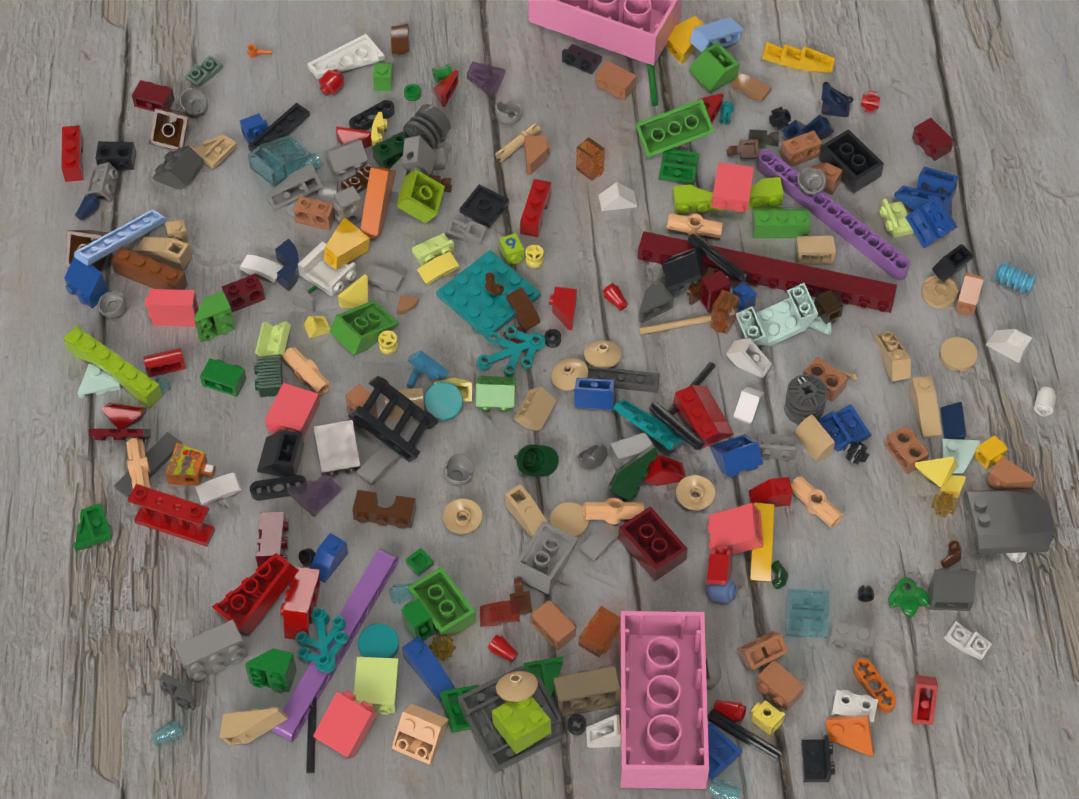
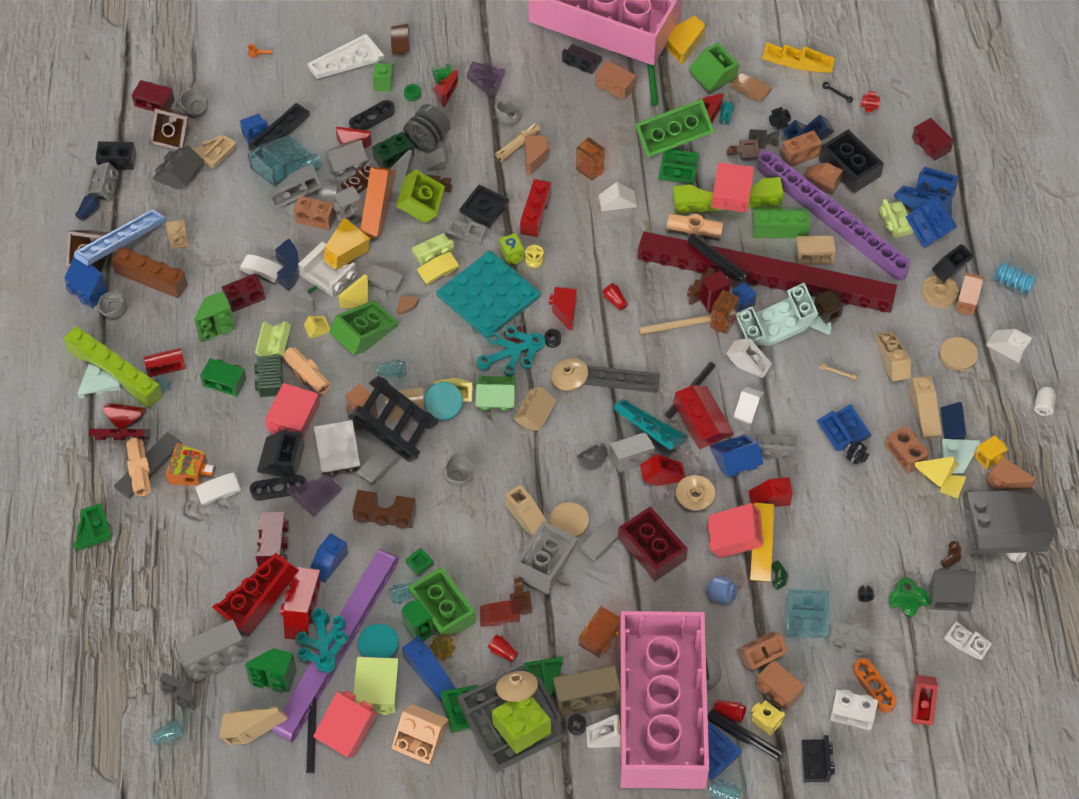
(71, 153): red arch -> none
(166, 250): tan slope -> none
(171, 515): red fence -> none
(172, 307): coral brick -> none
(201, 74): sand green slope -> none
(306, 556): black hinge -> none
(331, 82): red head -> none
(378, 128): light yellow slope -> none
(384, 339): light yellow wheel -> none
(393, 368): none -> clear light blue cone
(418, 155): light grey torso -> none
(425, 364): dark azure plate -> none
(462, 509): tan dish -> none
(490, 285): reddish brown arm -> none
(523, 308): reddish brown slope -> none
(537, 460): dark green piece -> none
(553, 625): nougat brick -> none
(594, 393): blue brick -> none
(602, 354): tan dish -> none
(612, 510): light nougat piece -> none
(628, 476): dark green slope -> none
(655, 302): dark grey slope -> none
(678, 427): black axle -> none
(683, 269): black slope -> none
(720, 565): red slope -> none
(723, 31): light blue brick -> none
(805, 397): dark grey wheel -> none
(812, 180): light grey hair -> none
(814, 438): tan brick -> none
(823, 509): light nougat piece -> none
(829, 376): nougat brick -> none
(834, 103): dark blue slope -> none
(851, 732): orange wing -> none
(944, 504): clear yellow gear -> none

